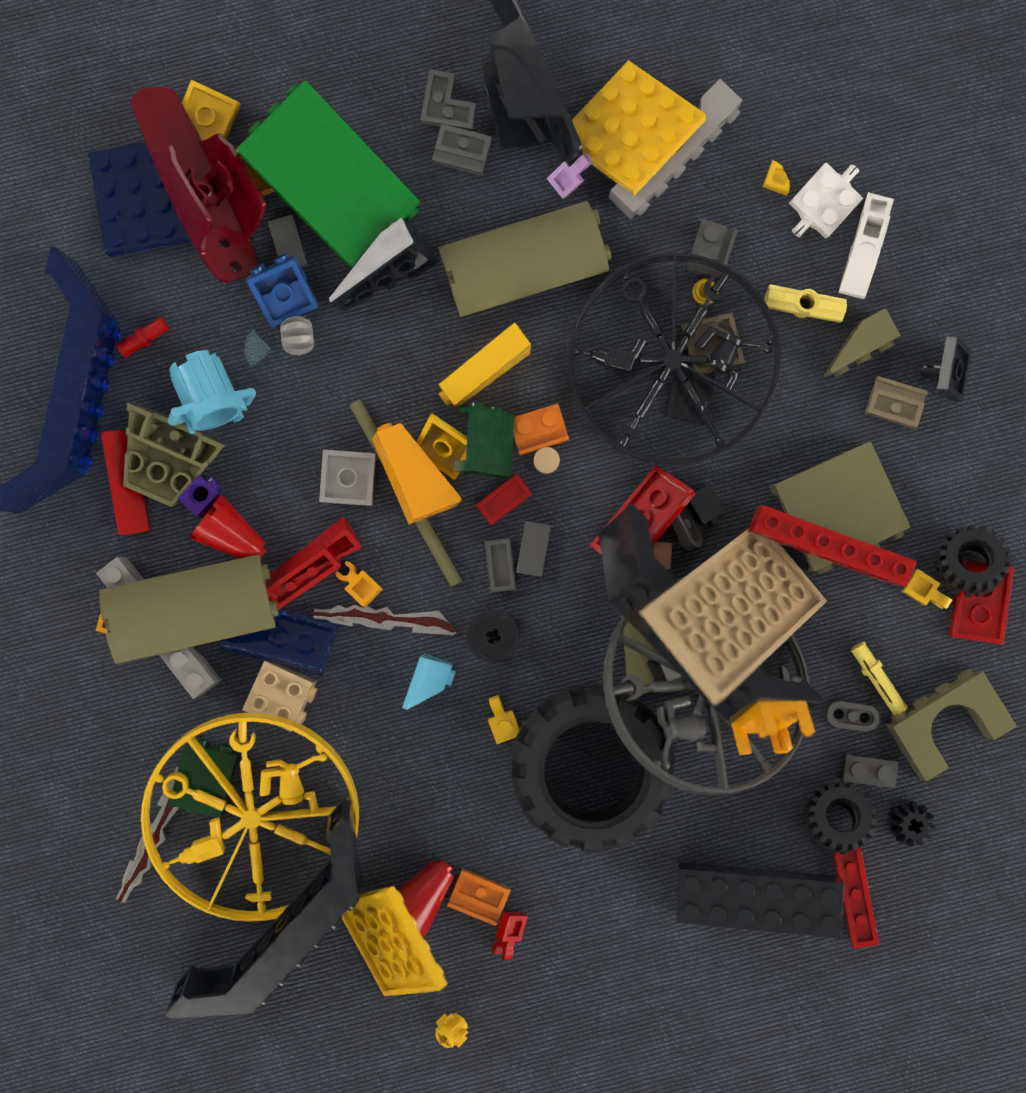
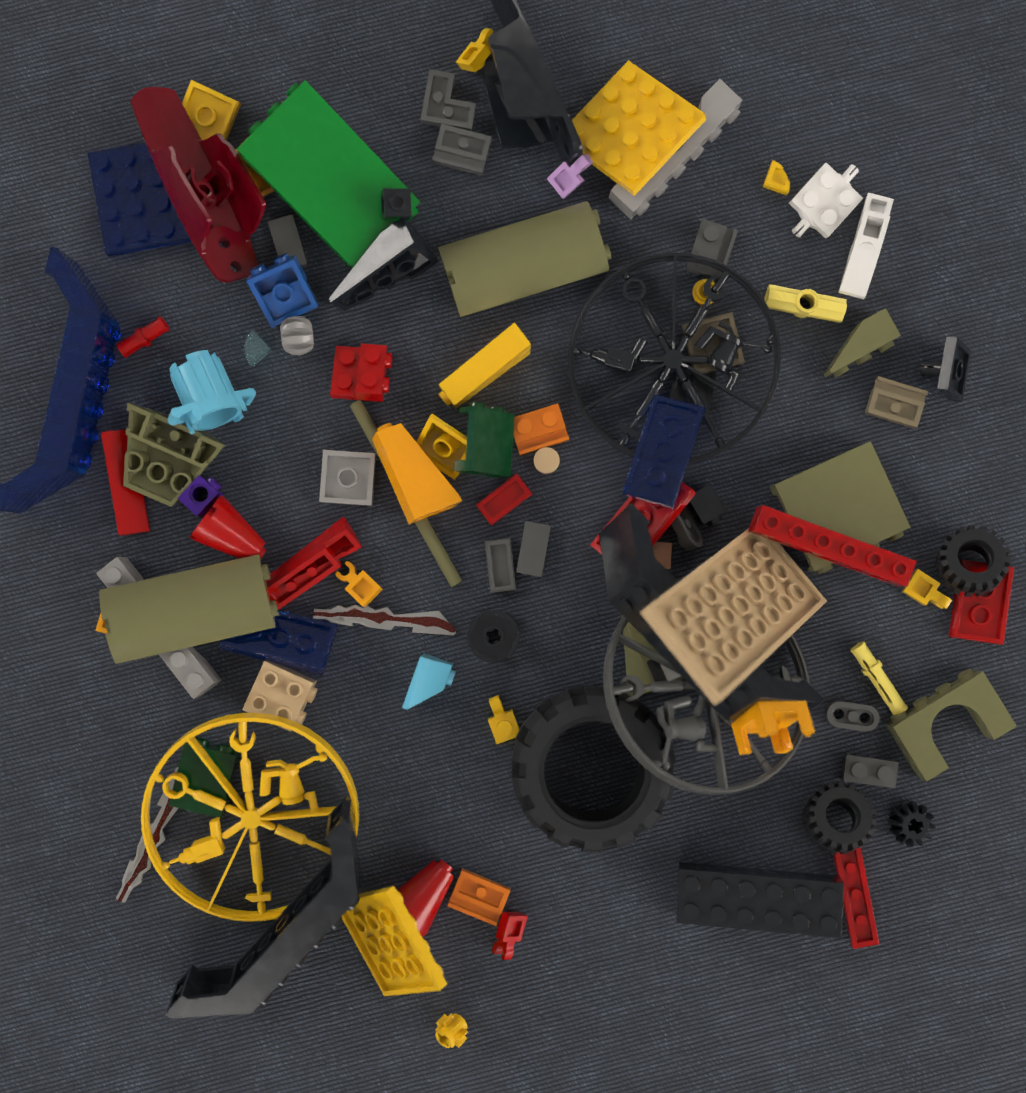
(361, 372): none -> red plate
(395, 203): none -> black brick
(476, 53): none -> yellow plate
(663, 451): none -> clear blue plate

